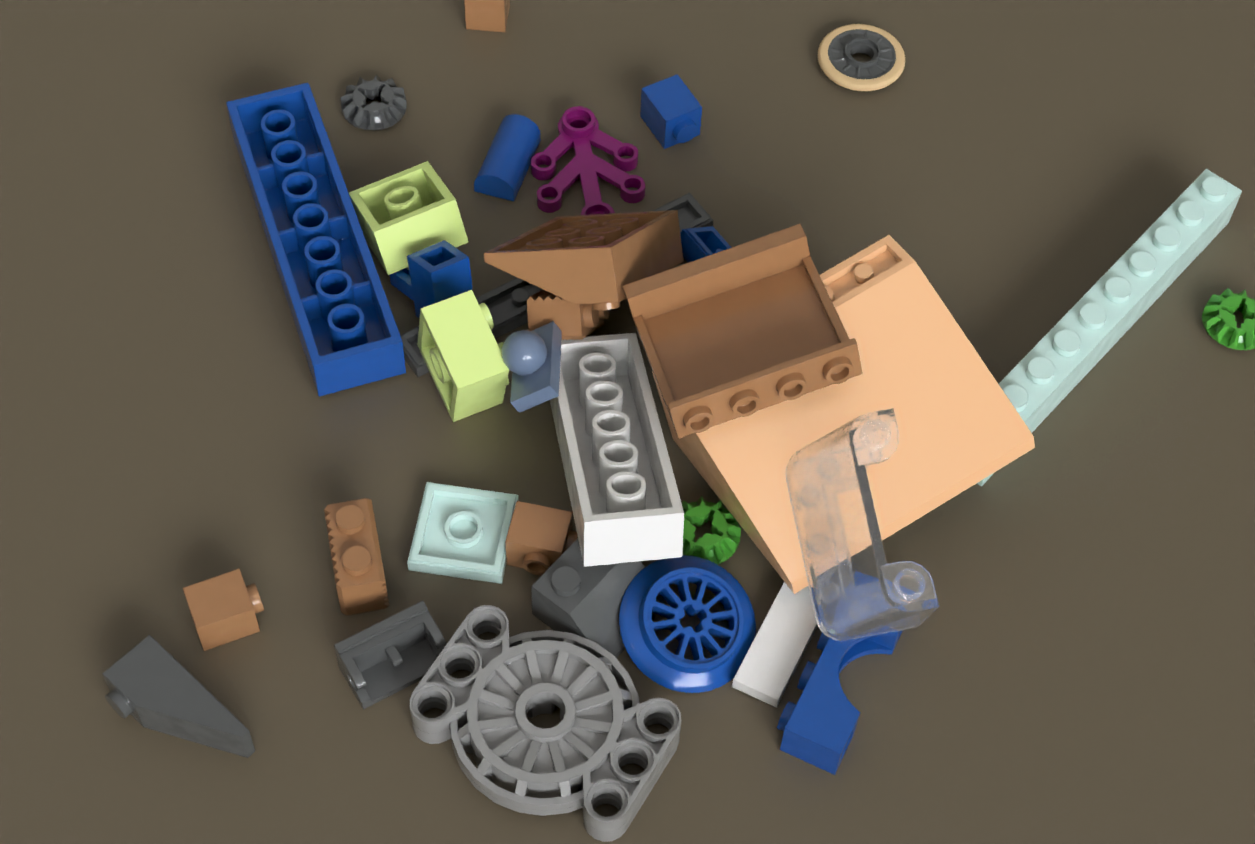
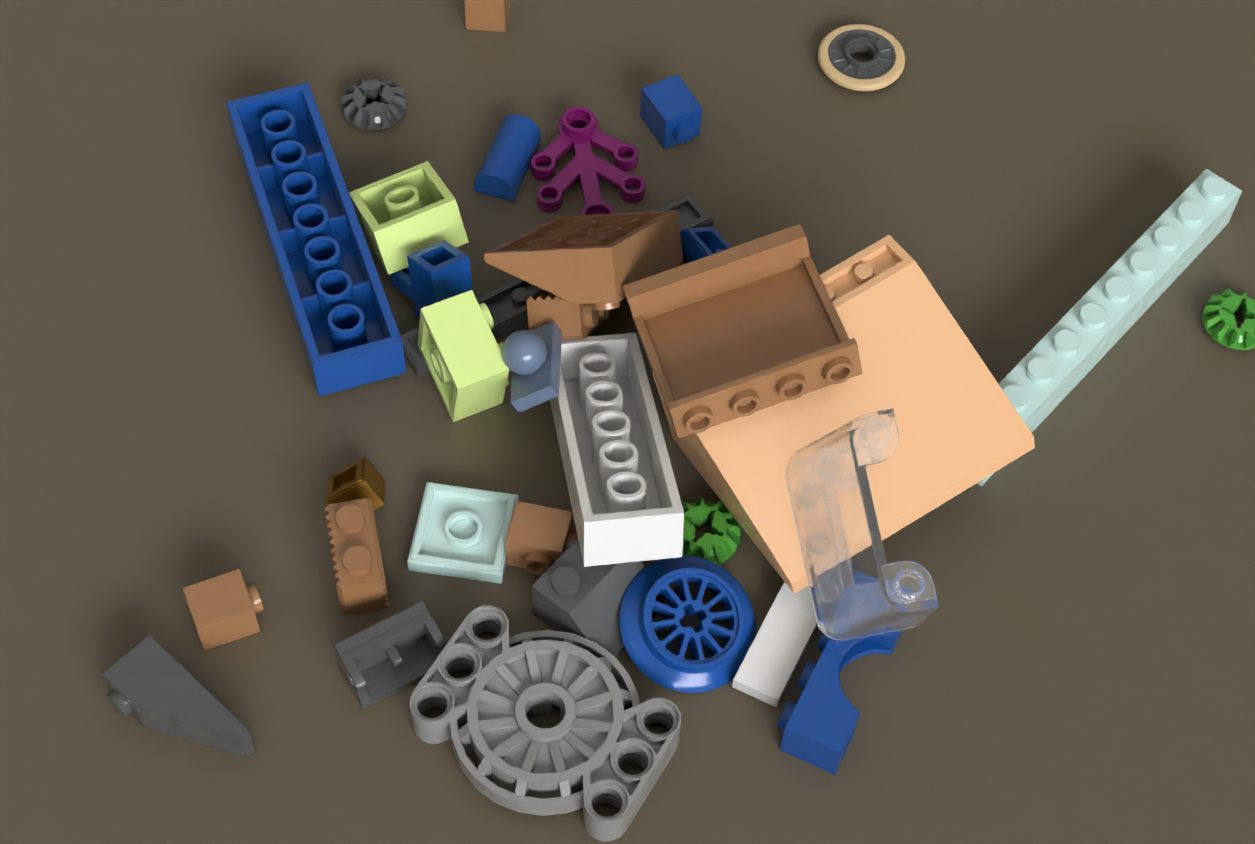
(357, 482): none -> pearl gold slope

